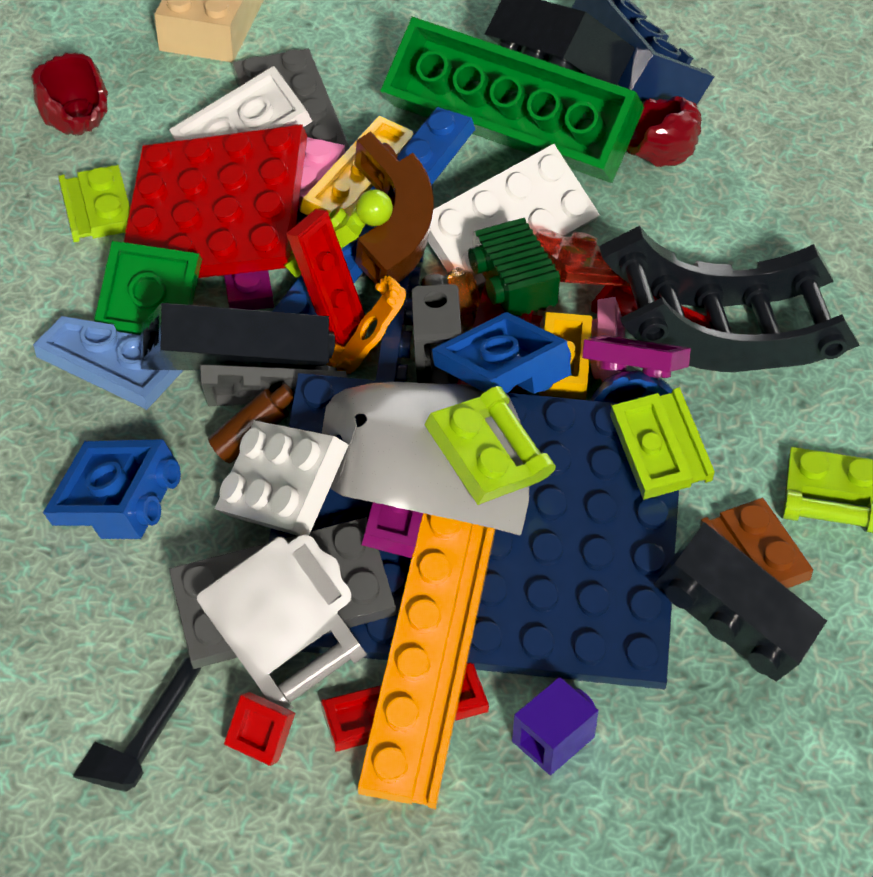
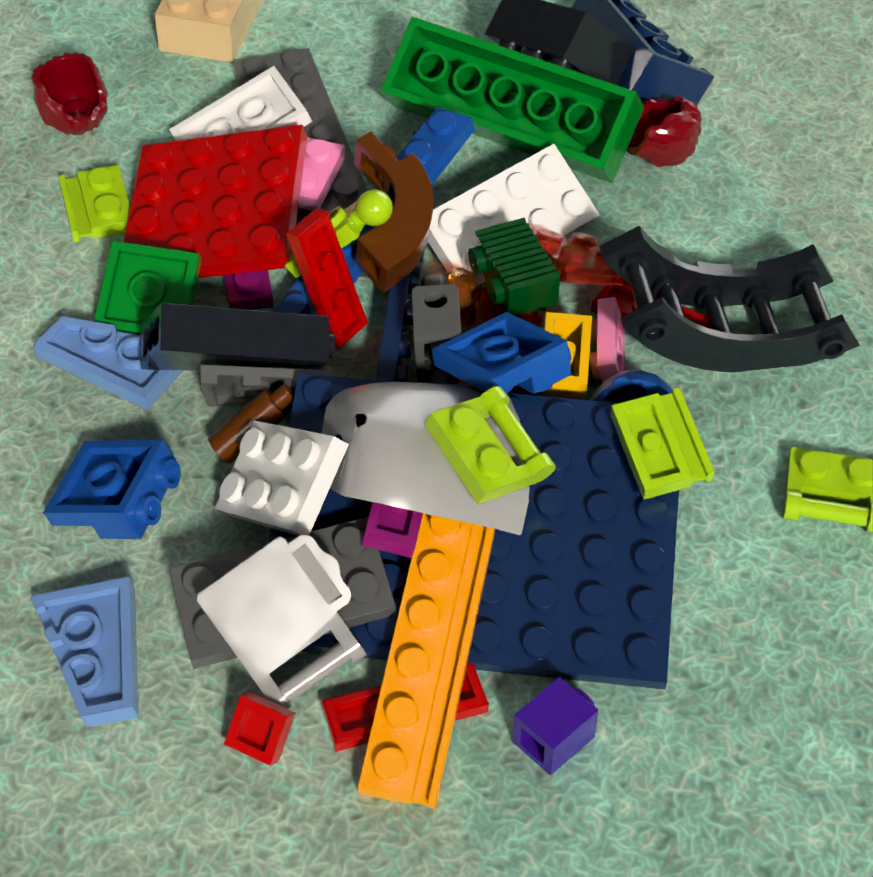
(95, 646): none -> medium blue wing
(123, 770): black piece -> none
(344, 181): yellow plate -> none
(386, 308): light orange piece -> none
(617, 353): magenta plate -> none
(740, 603): black brick -> none
(764, 540): dark orange plate -> none

